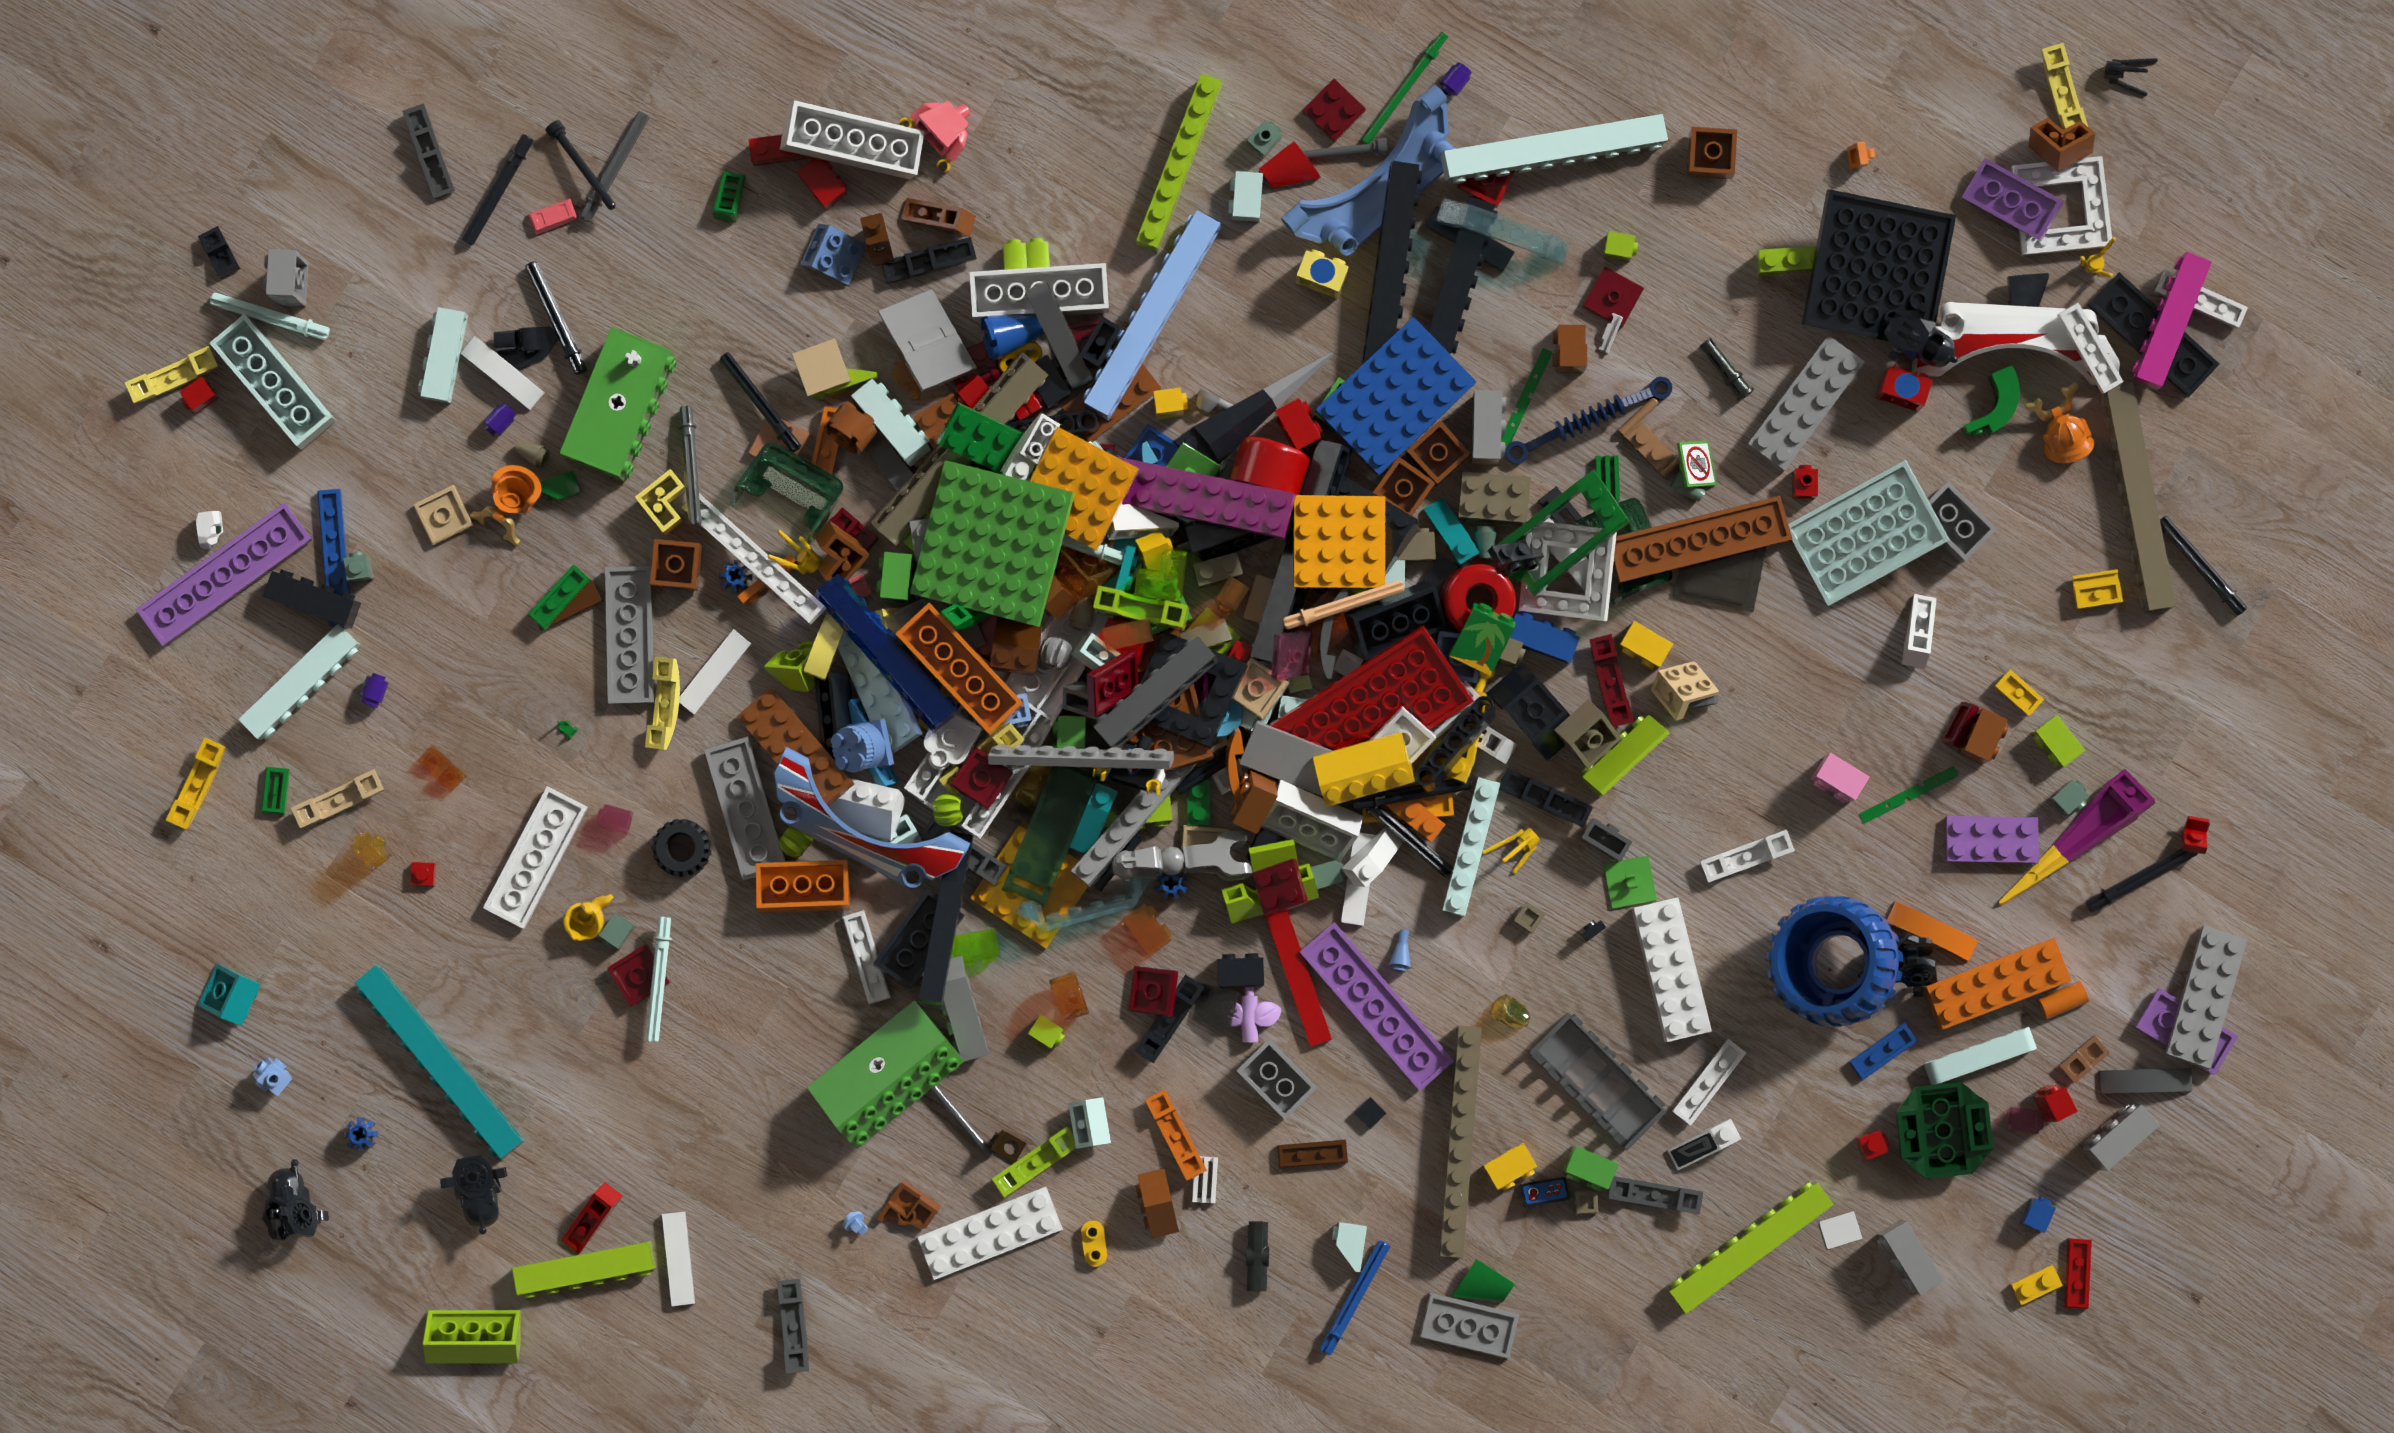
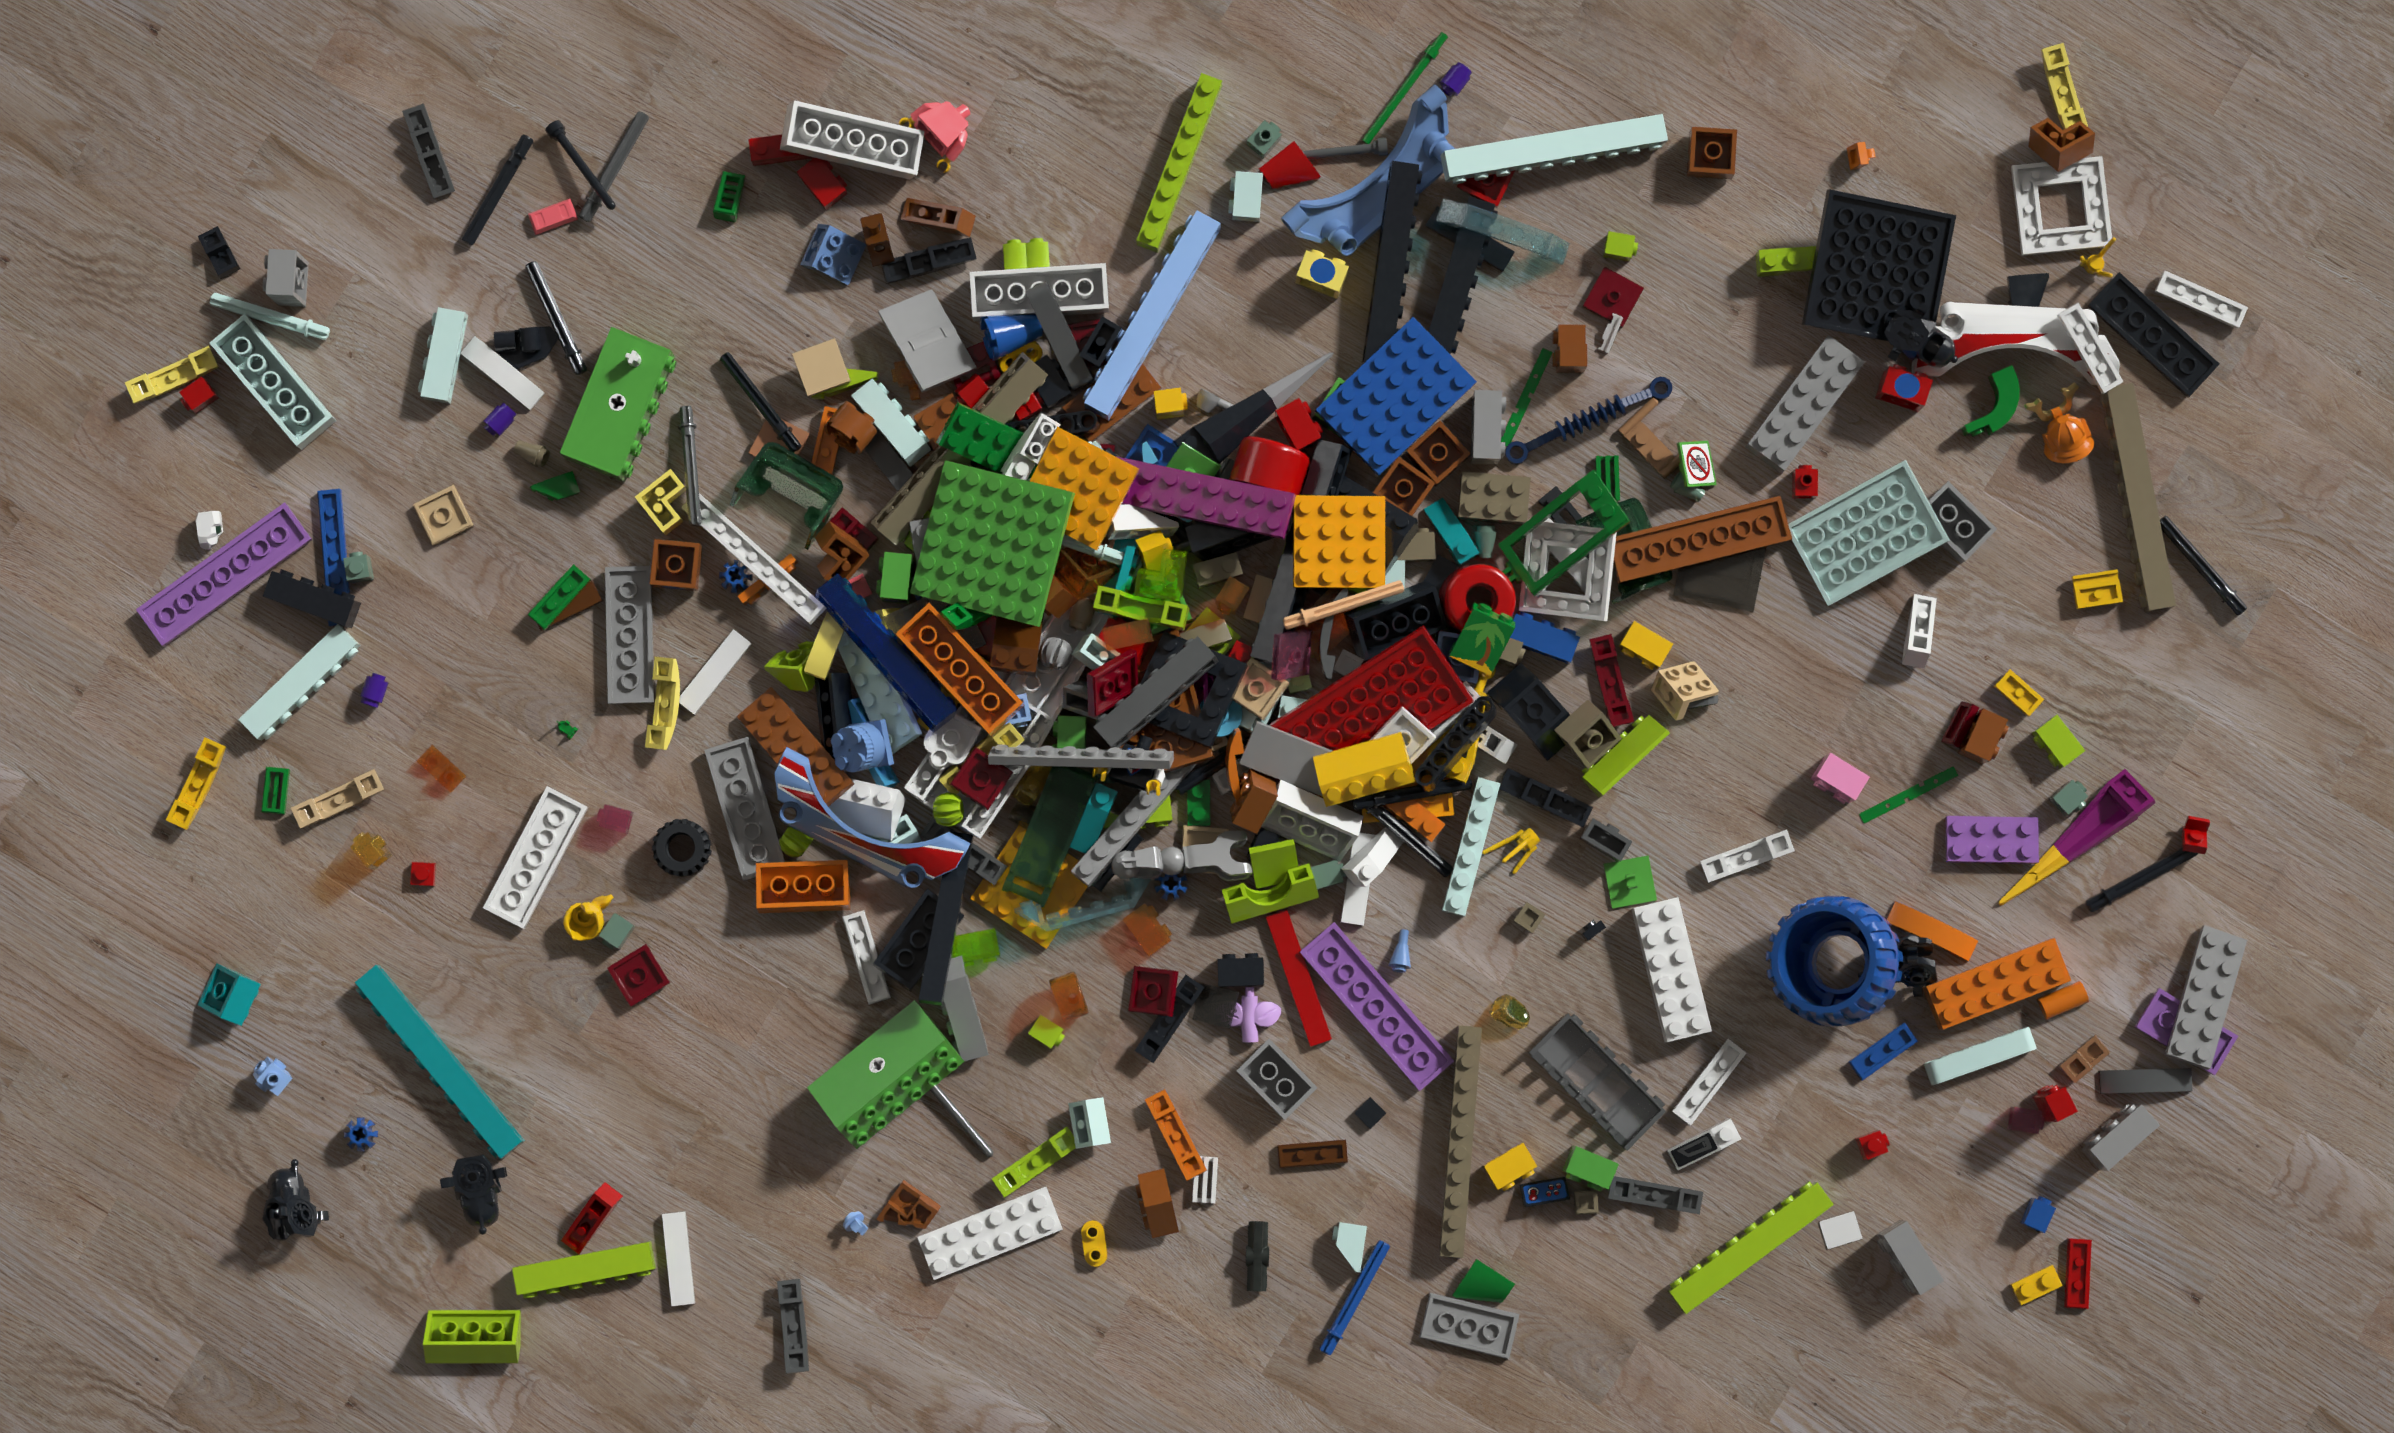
(514, 492): orange helmet -> none
(658, 979): light aqua axle -> none
(807, 560): yellow plant -> none
(999, 1140): dark brown bracket -> none
(1280, 887): dark red plate -> none
(1334, 110): dark red plate -> none
(1514, 557): black bracket -> none
(1732, 377): pearl dark grey pin -> none
(1968, 1127): dark green piece -> none
(2012, 199): medium lavender plate -> none
(2116, 68): black plant -> none
(2171, 320): dark pink brick -> none

